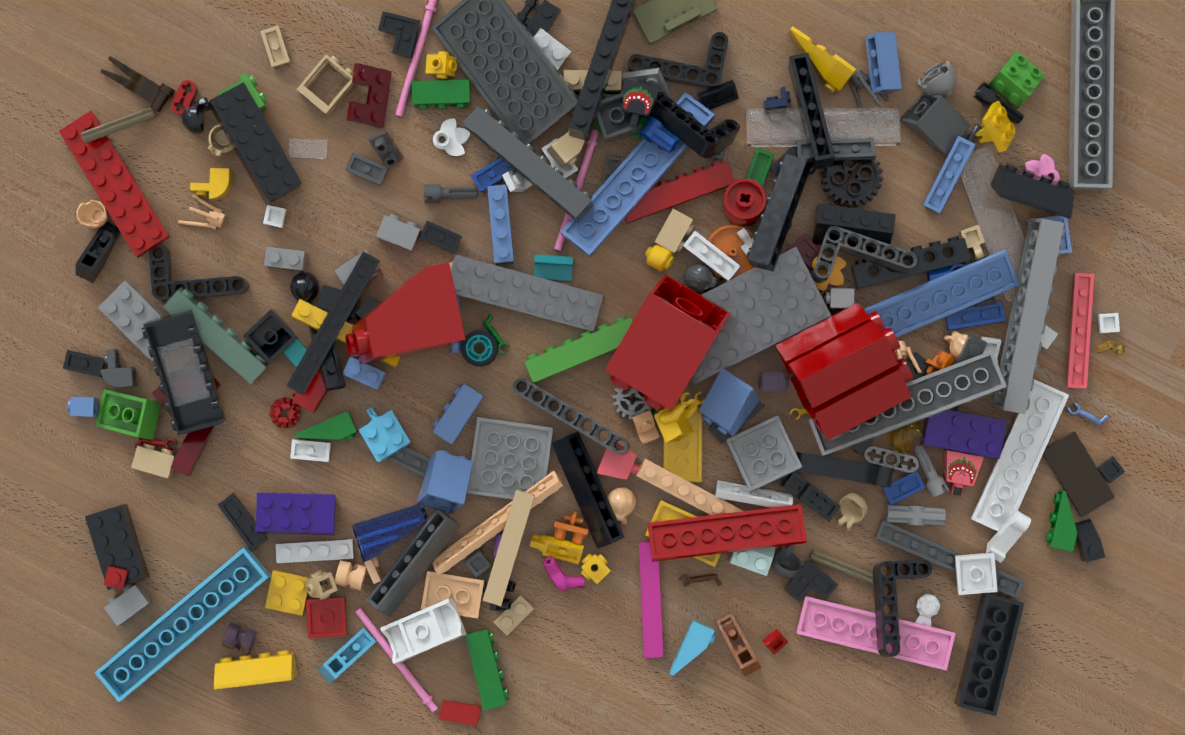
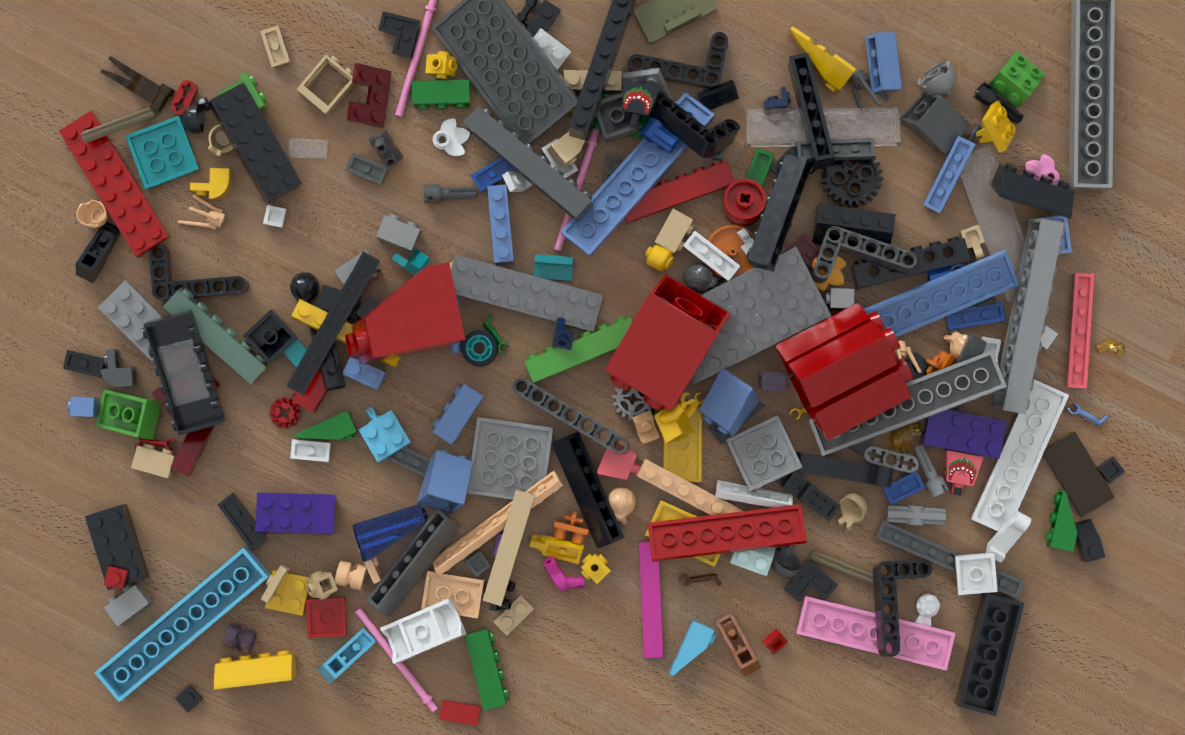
(162, 152): none -> teal plate
(189, 698): none -> black plate
(274, 582): none -> tan plate
(285, 259): light grey brick -> none
(314, 551): white plate -> none
(415, 263): none -> teal panel
(440, 237): black plate -> none
(562, 337): none -> dark blue bracket
(1108, 323): white plate -> none

